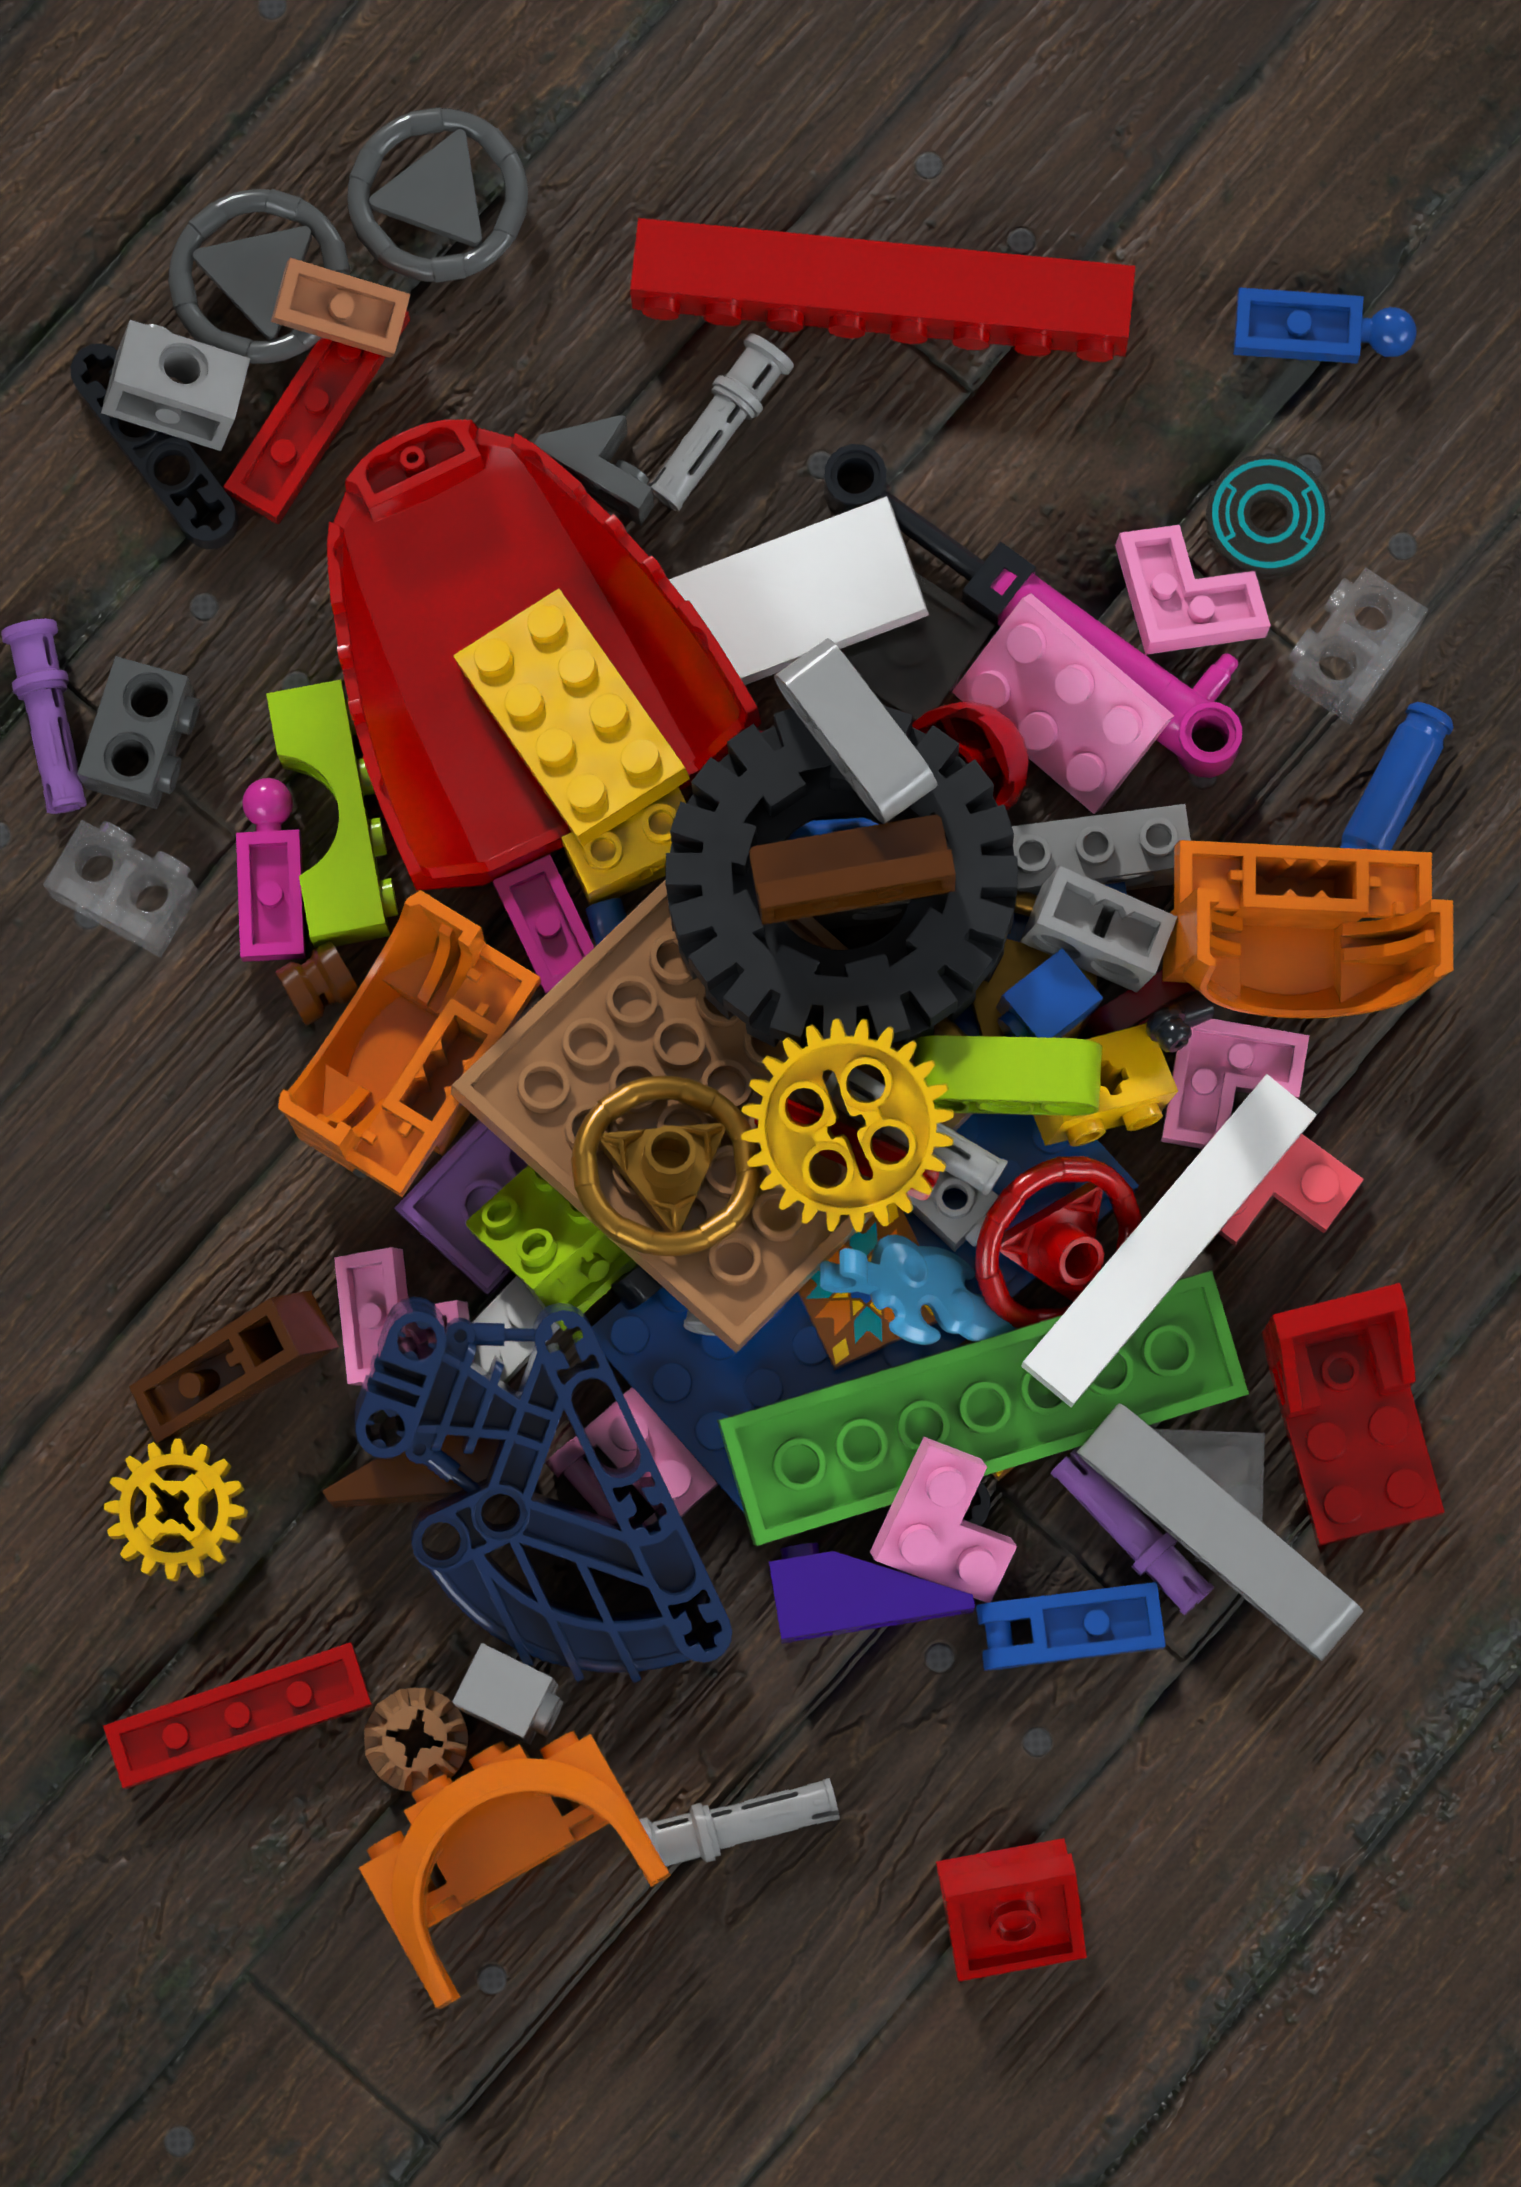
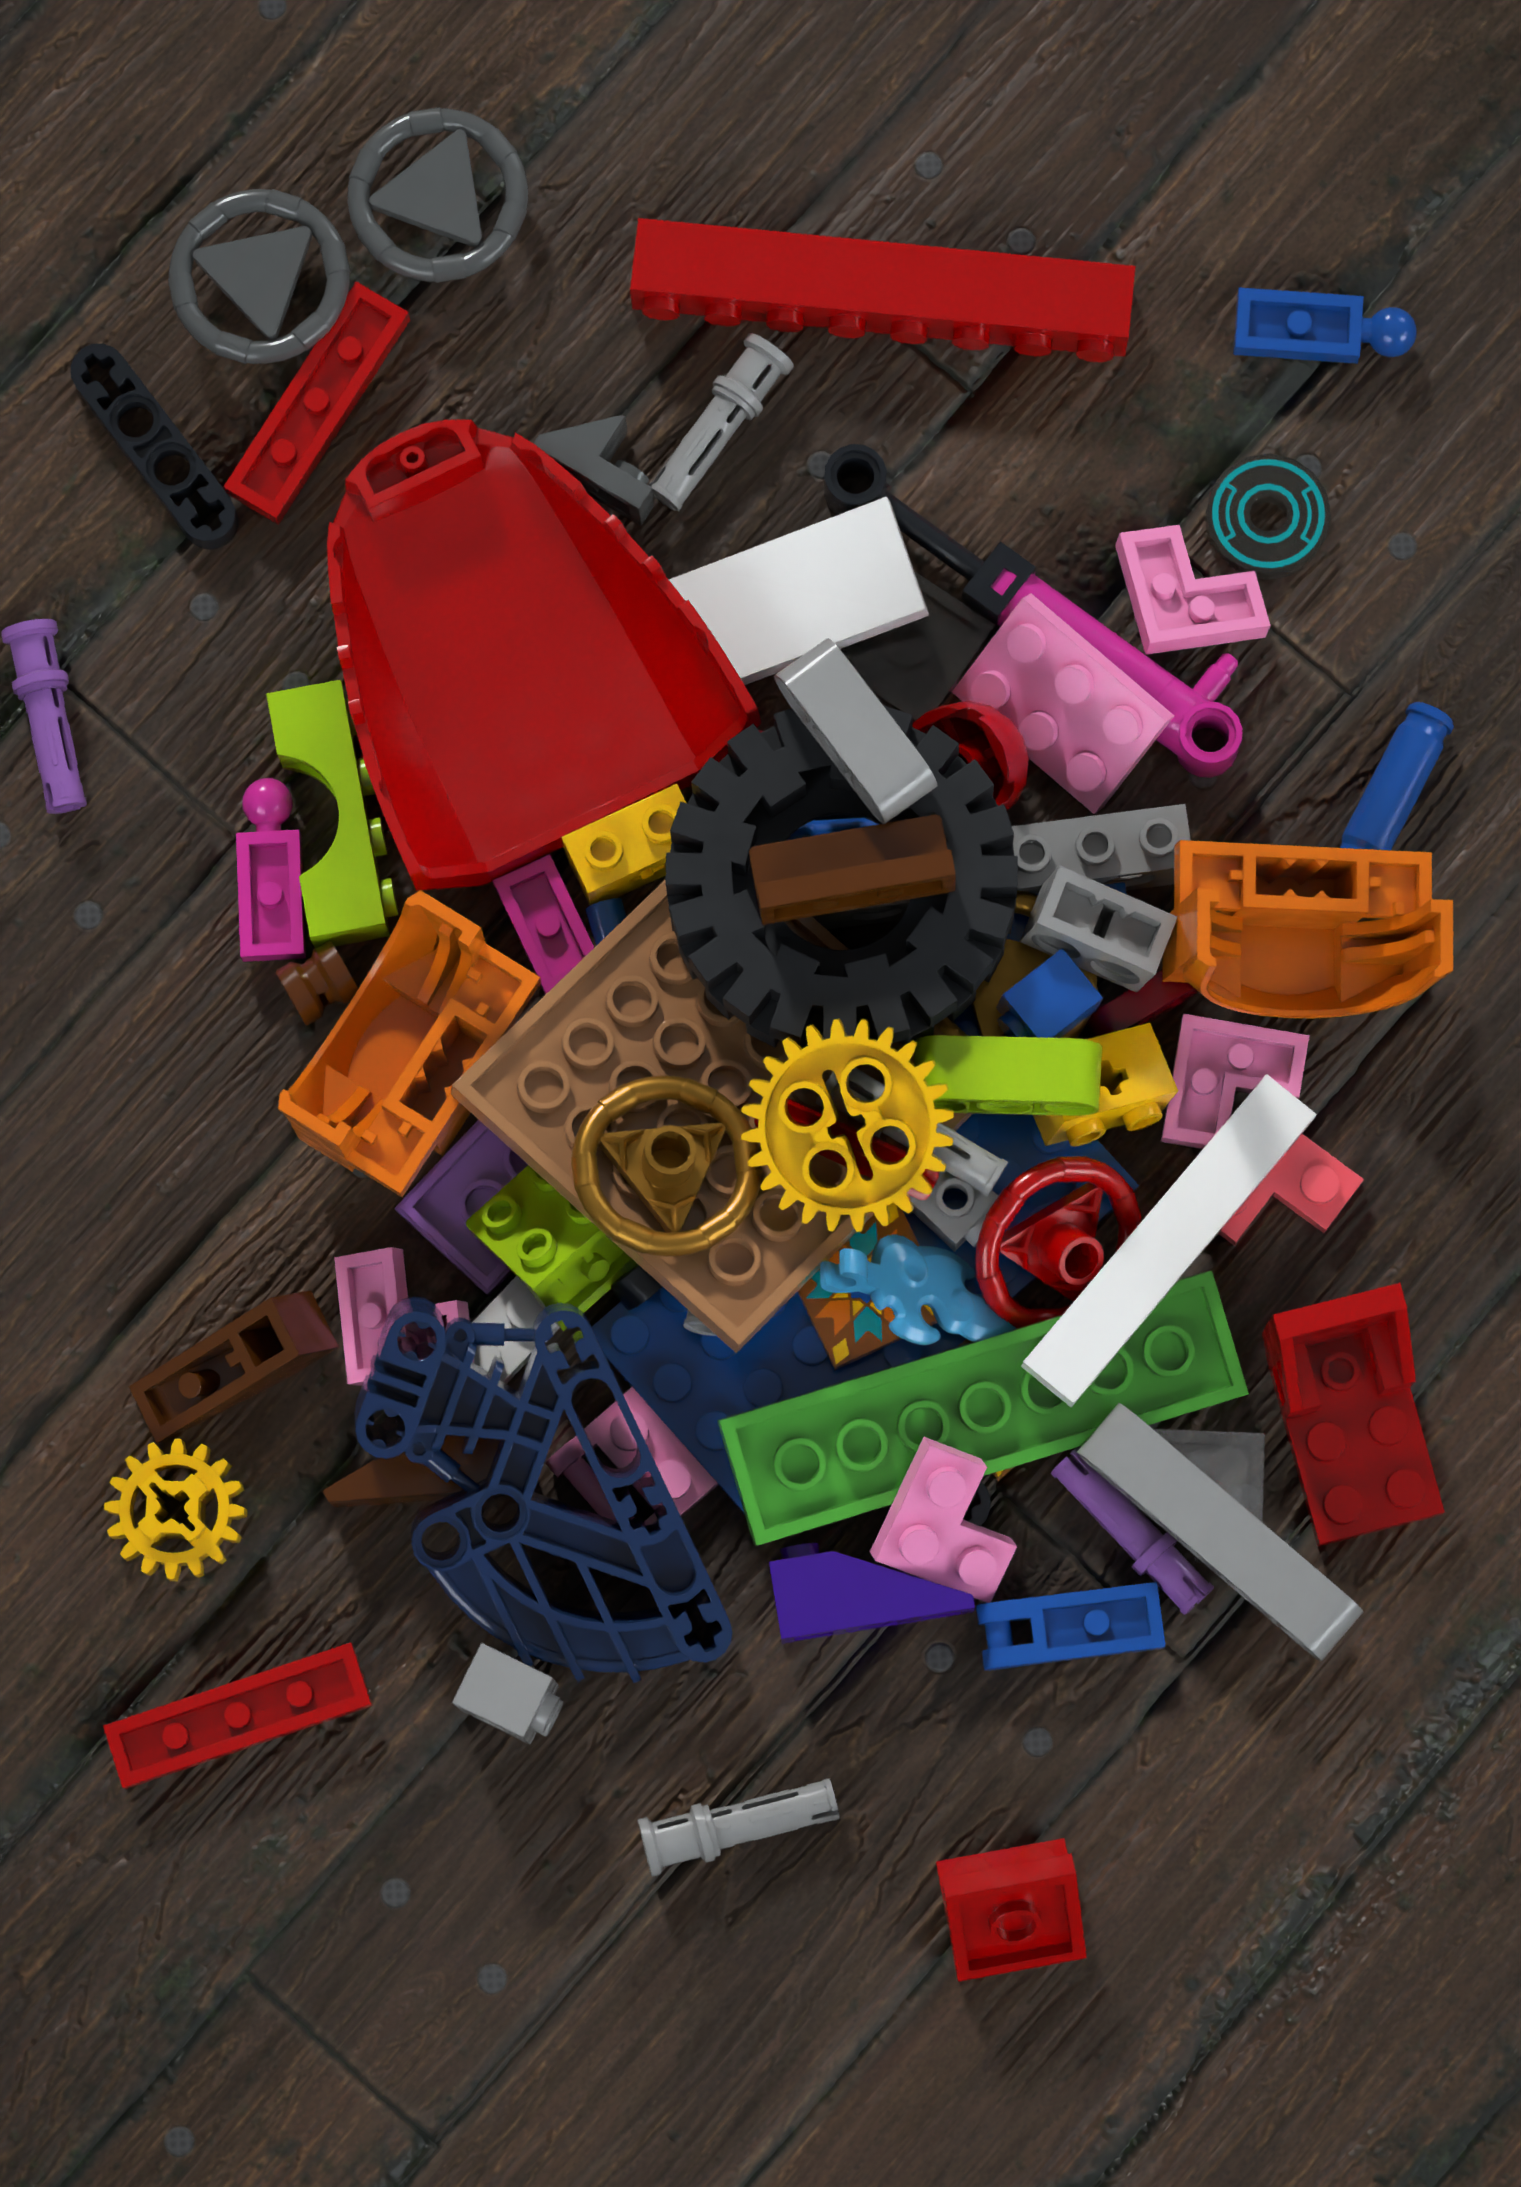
(114, 898): clear brick -> none
(122, 731): dark grey brick -> none
(145, 395): light grey brick -> none
(340, 307): nougat plate -> none
(398, 1713): medium nougat gear -> none
(492, 1831): orange piece -> none
(571, 717): yellow plate -> none
(1174, 1019): black arm -> none
(1365, 650): clear brick -> none

